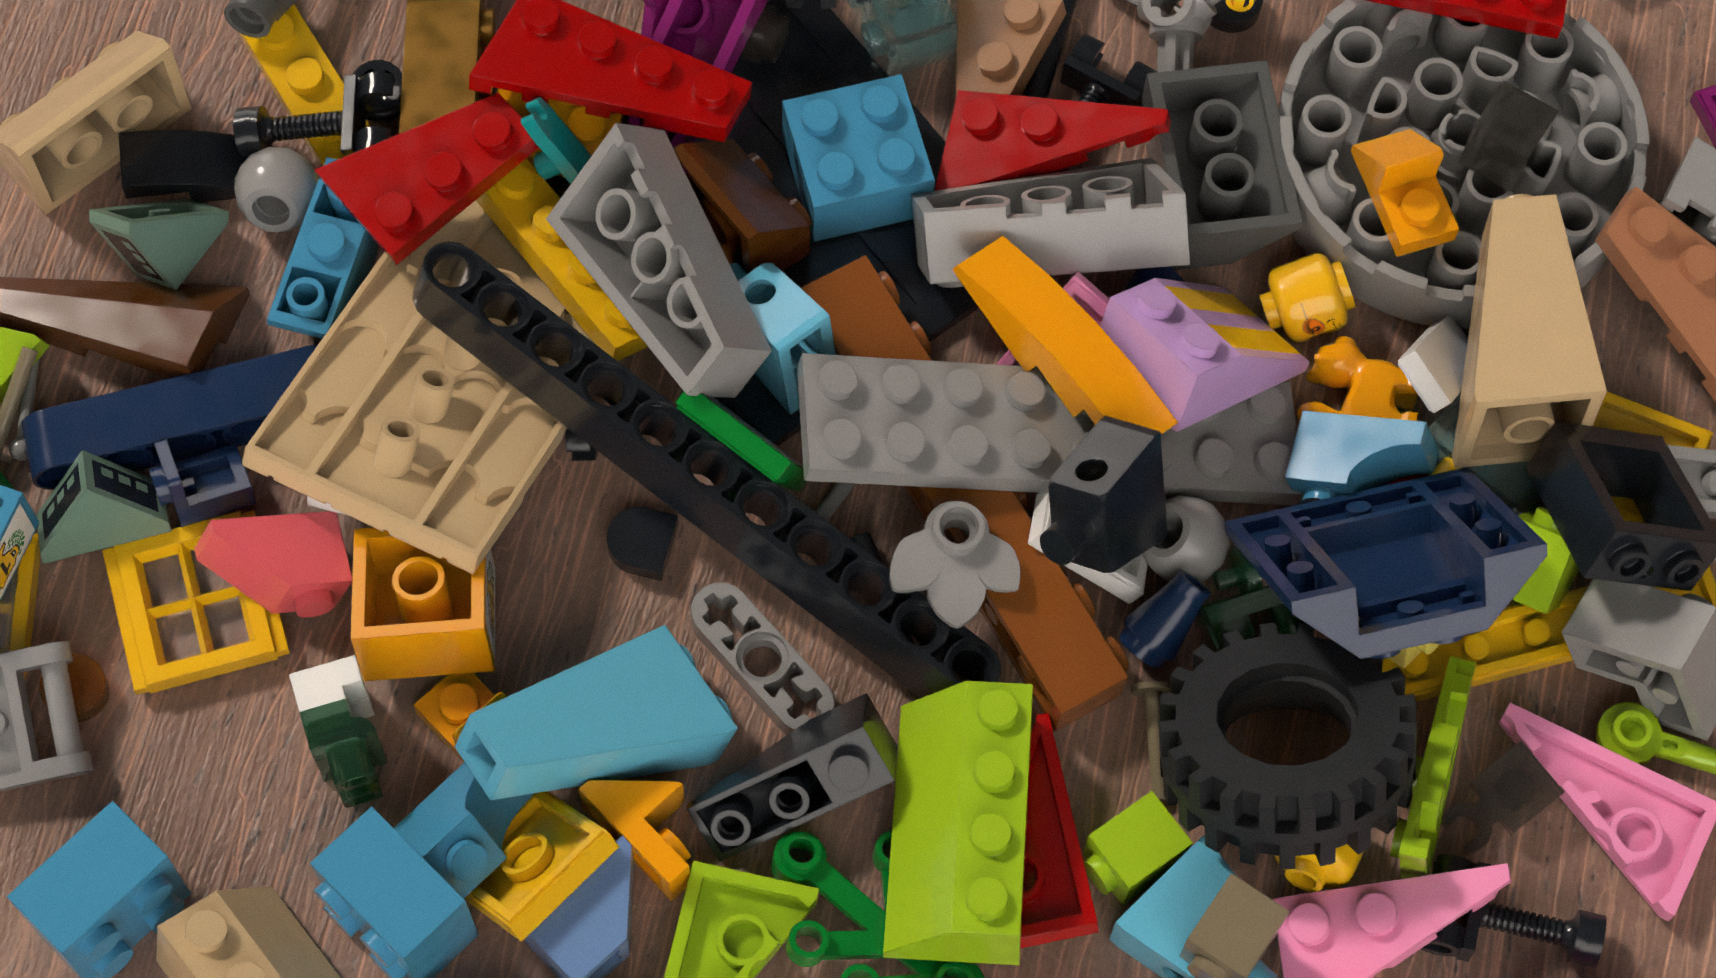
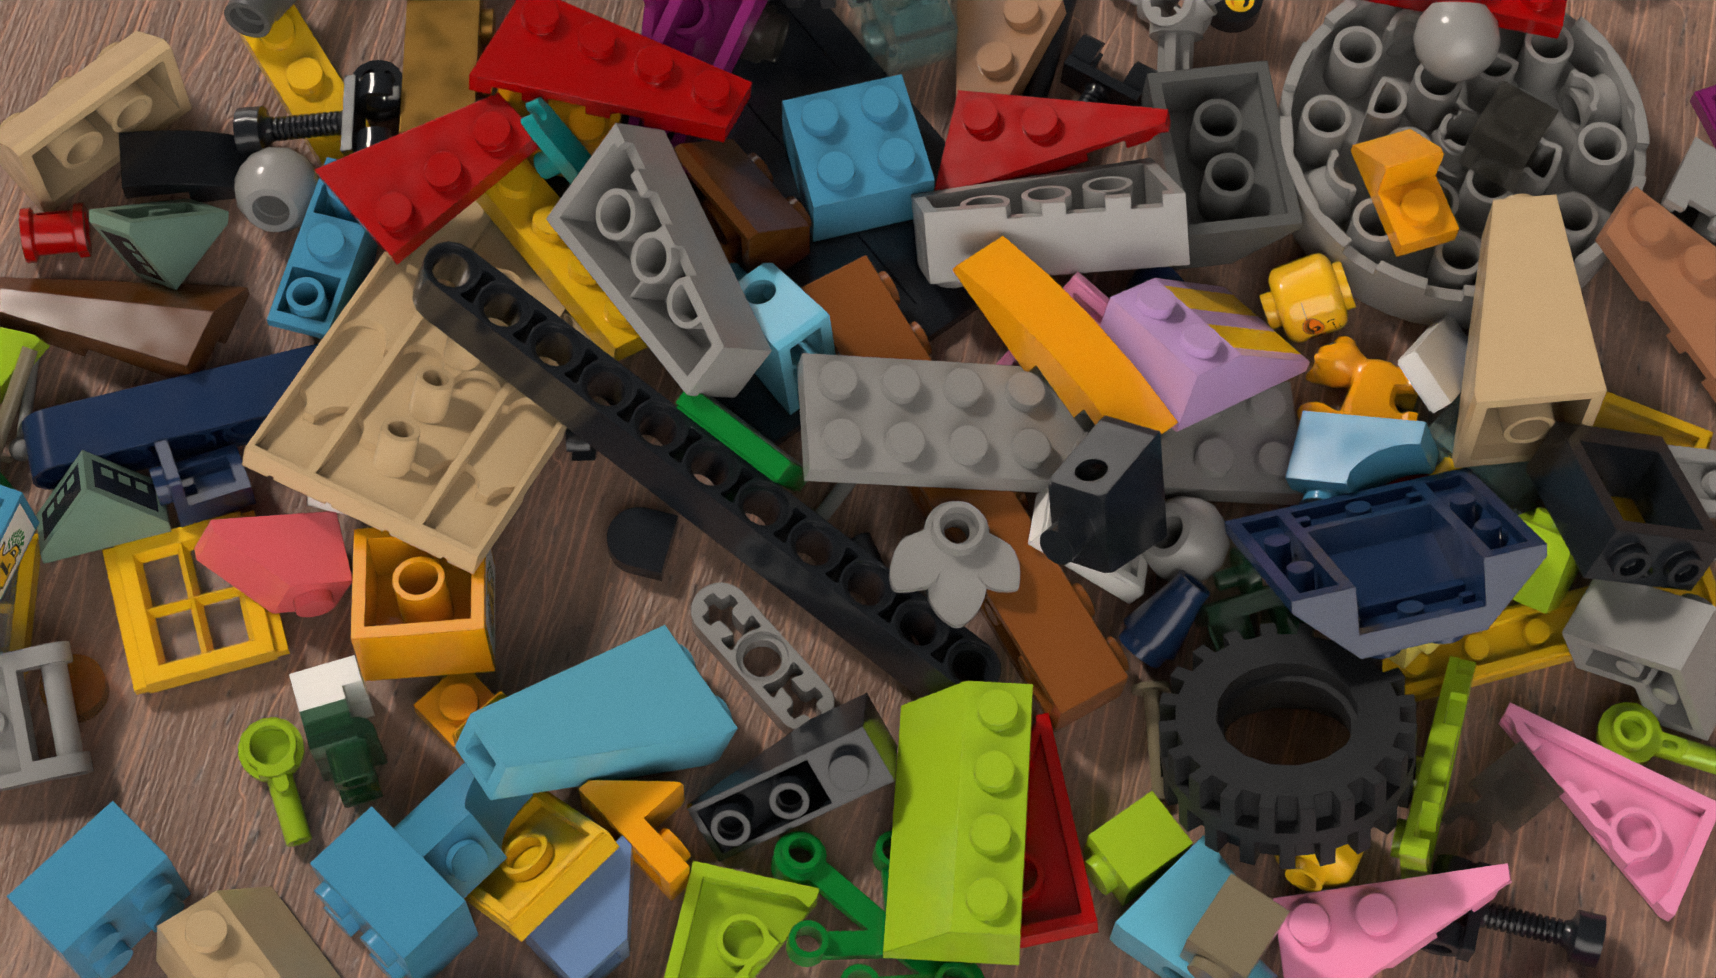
(55, 232): none -> red bush
(272, 753): none -> lime plate
(1456, 40): none -> light grey piece

